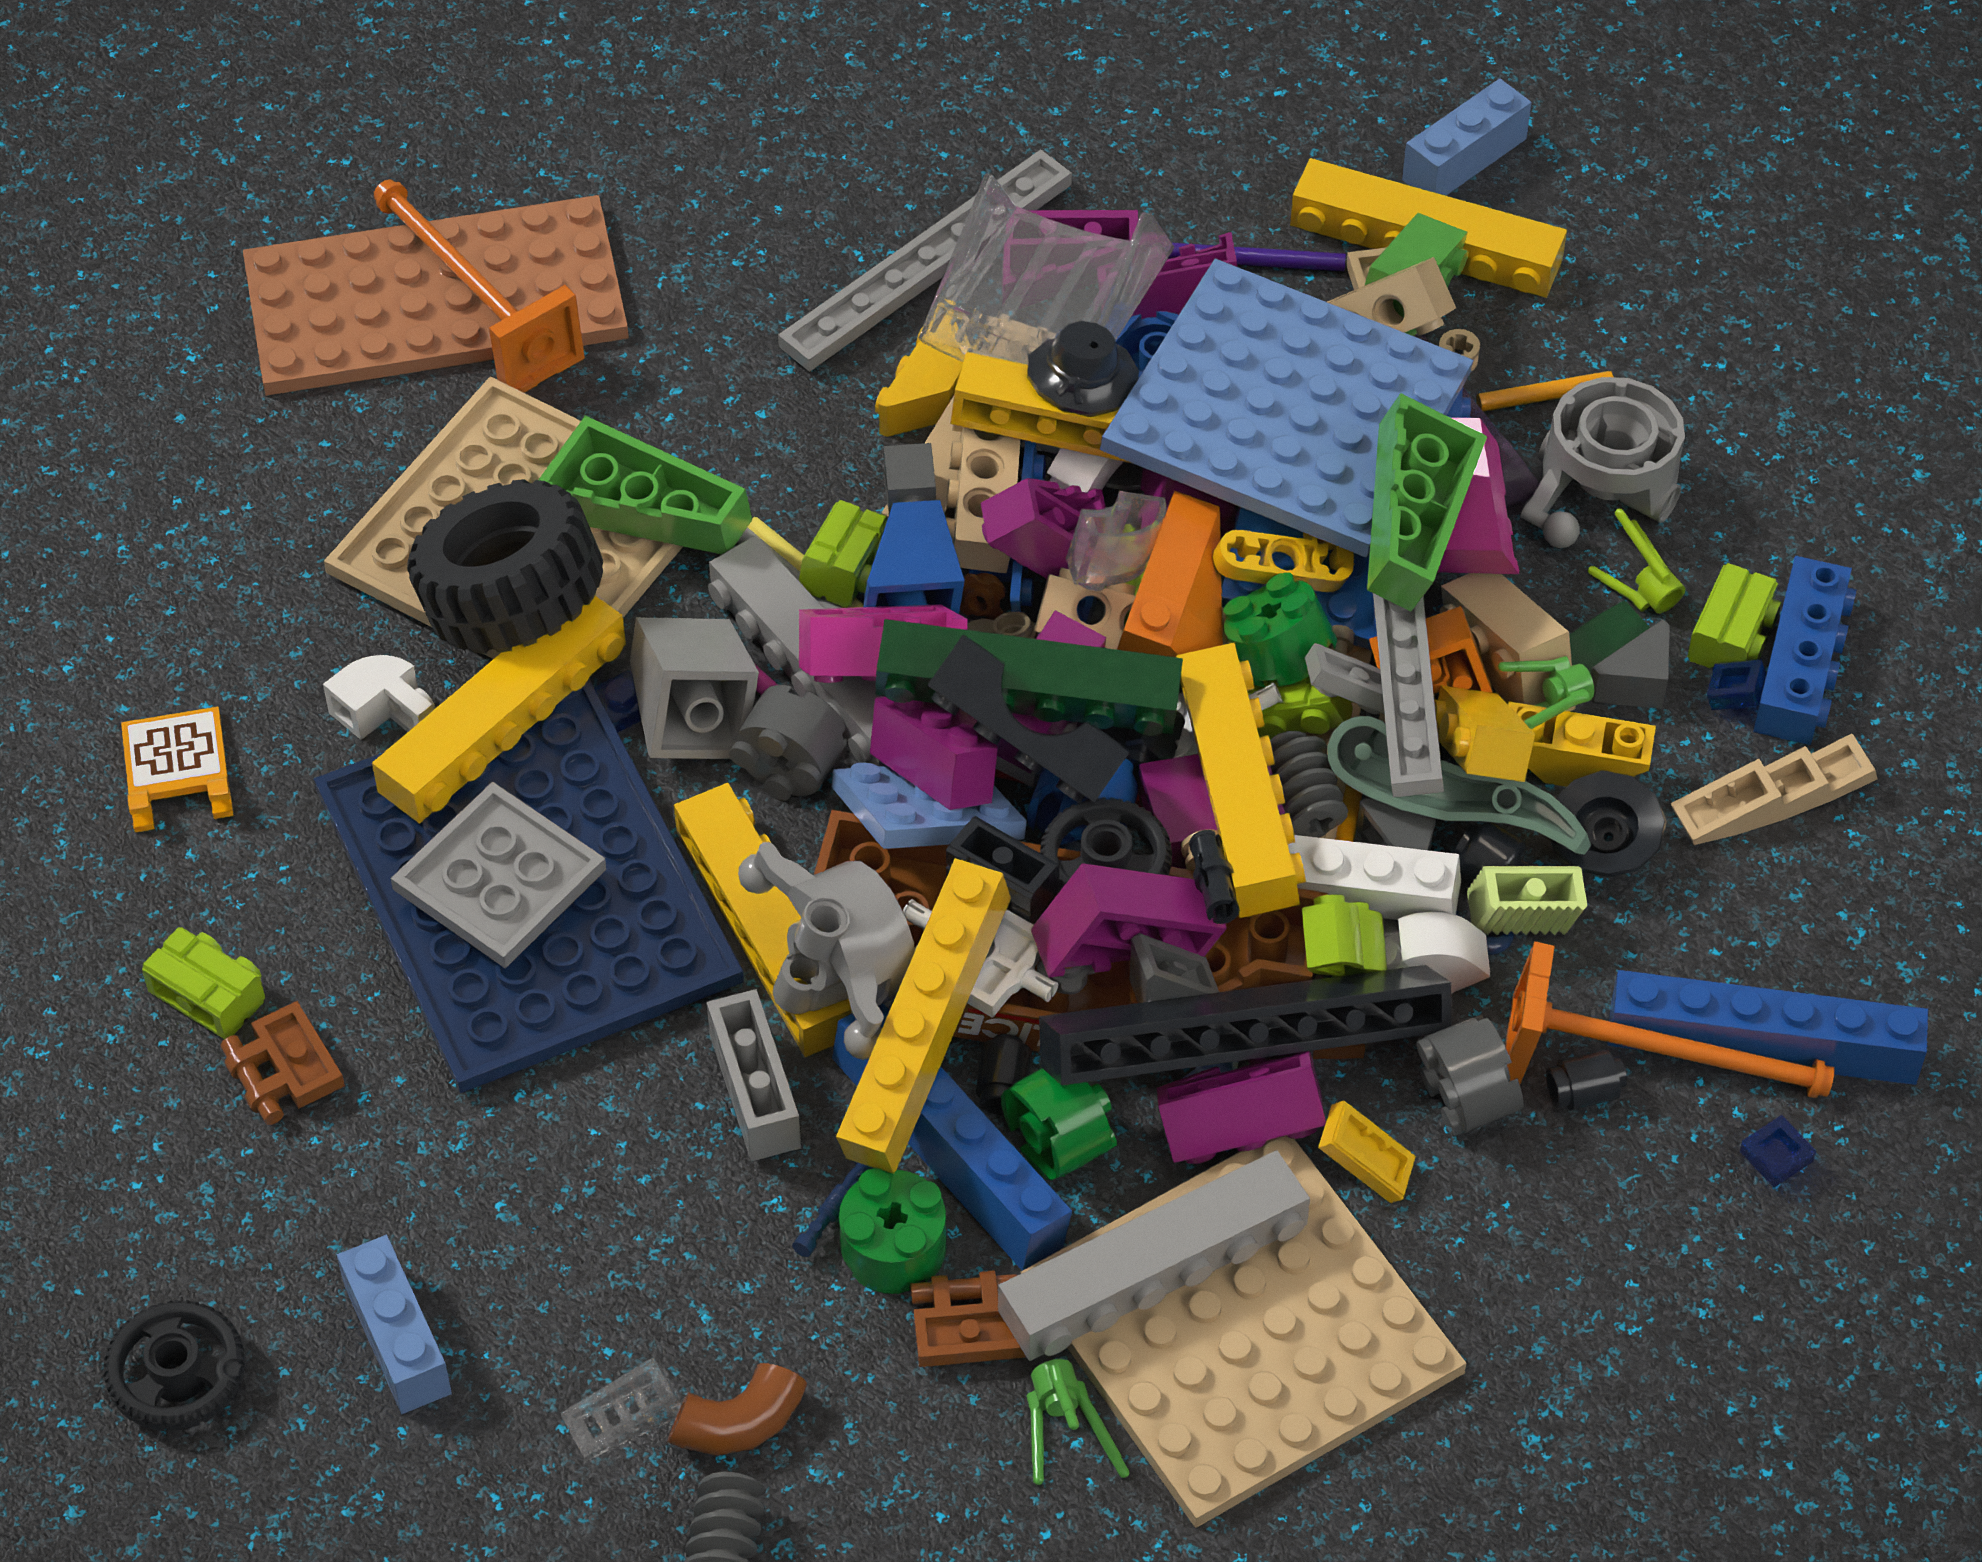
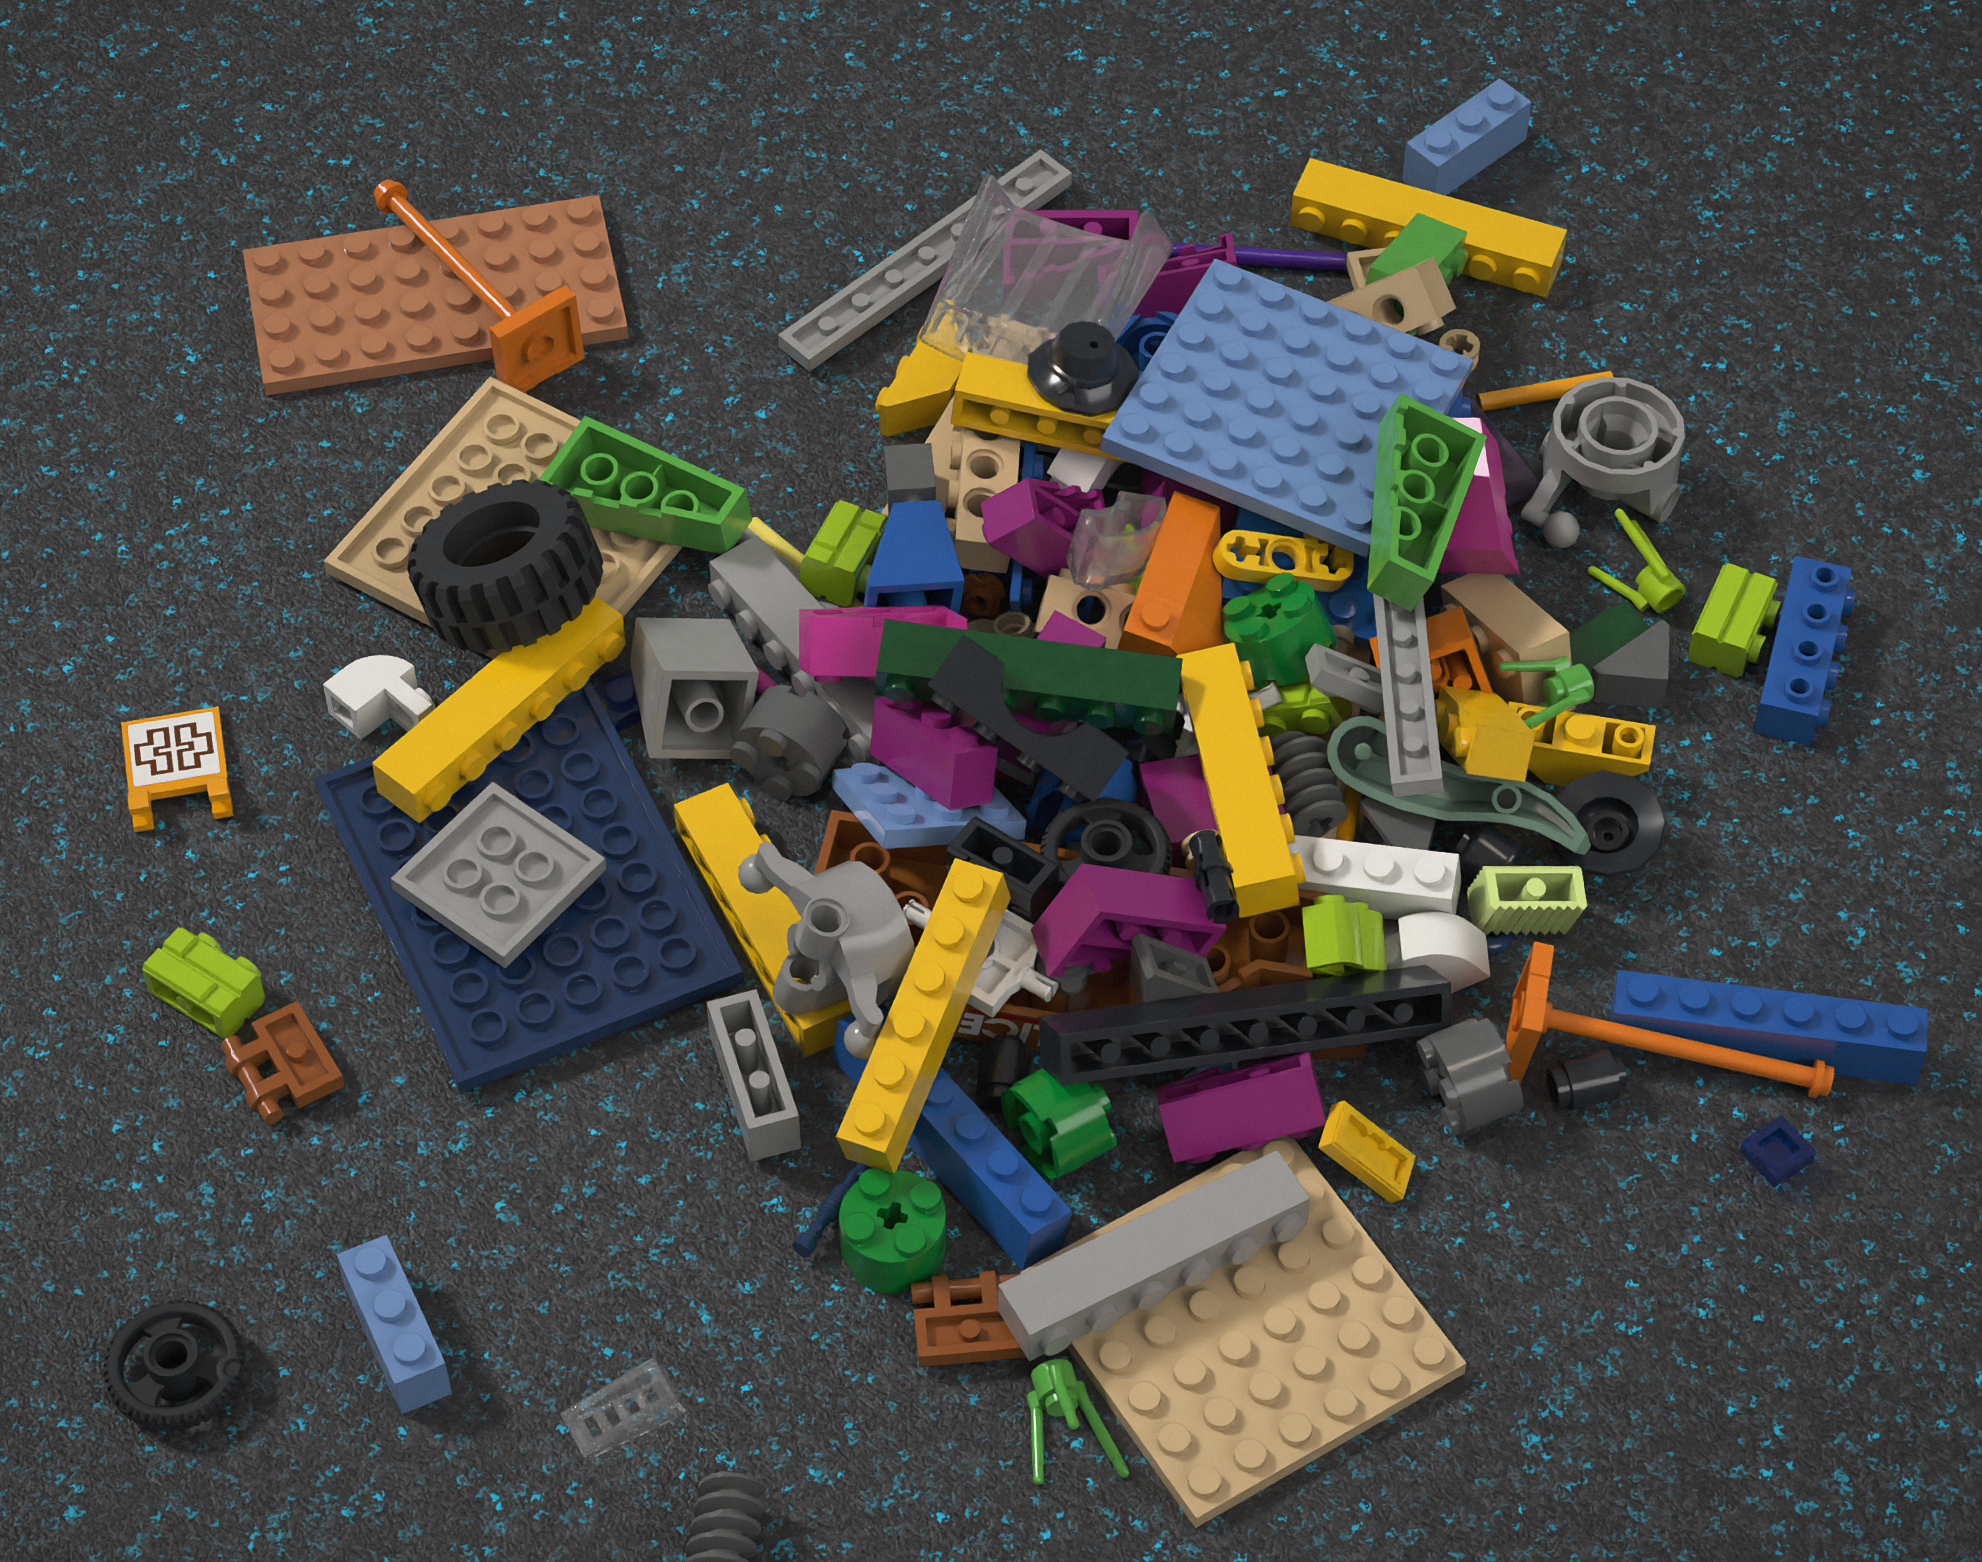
(741, 1421): dark orange cylinder -> none
(1736, 685): clear blue plate -> none
(1773, 793): tan slope -> none

